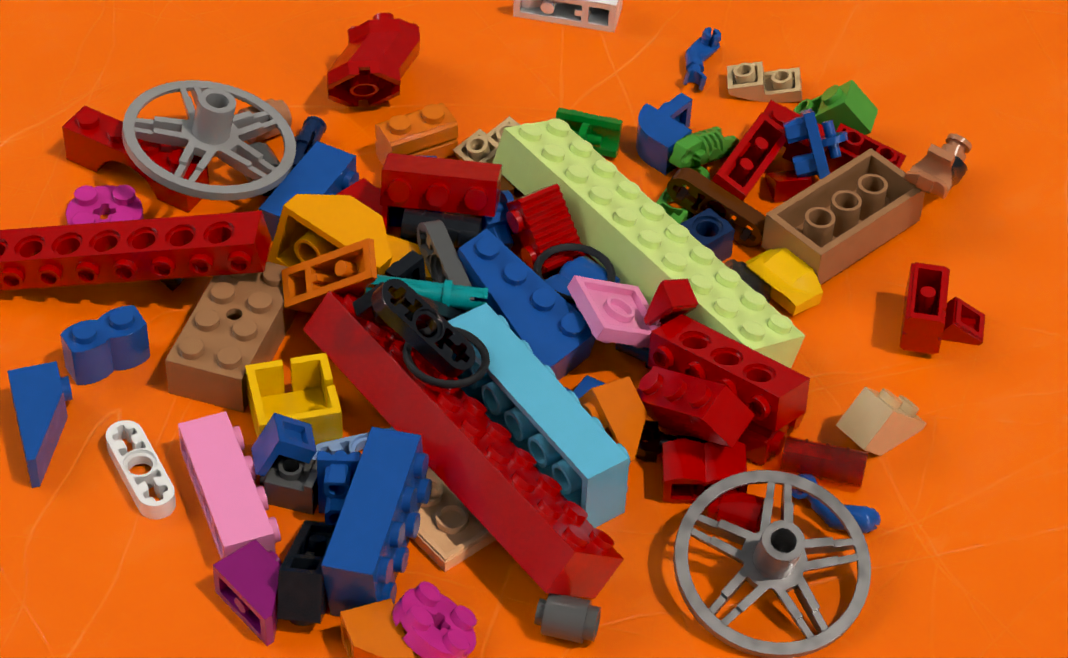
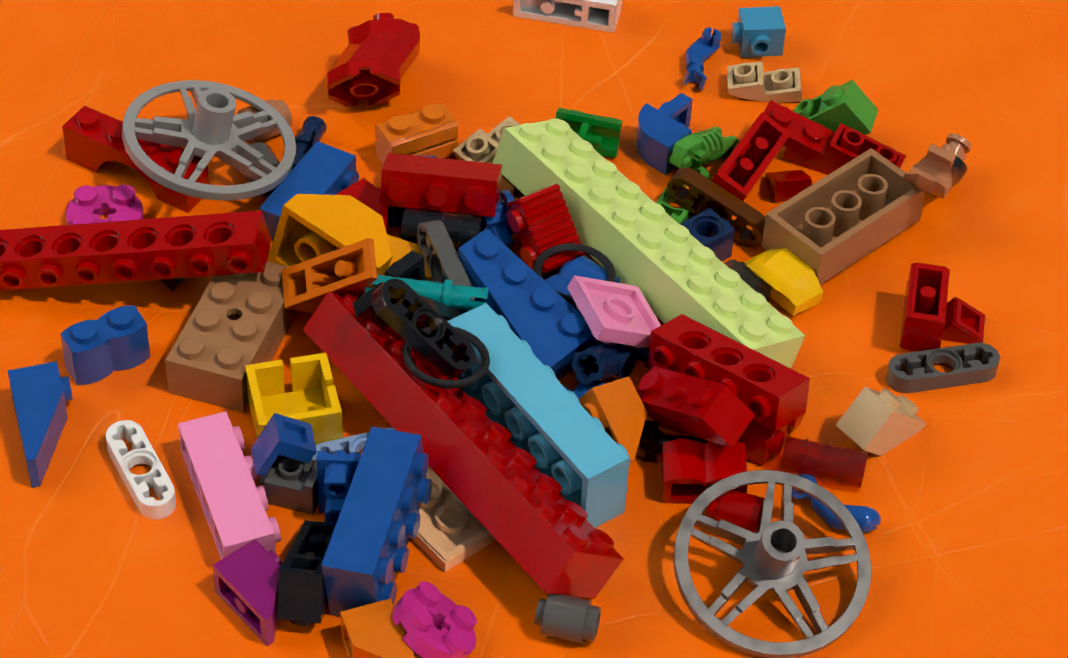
(604, 362): none -> dark blue piece
(670, 300): red slope -> none
(759, 31): none -> dark azure brick
(806, 128): blue hips -> none
(916, 373): none -> dark grey beam

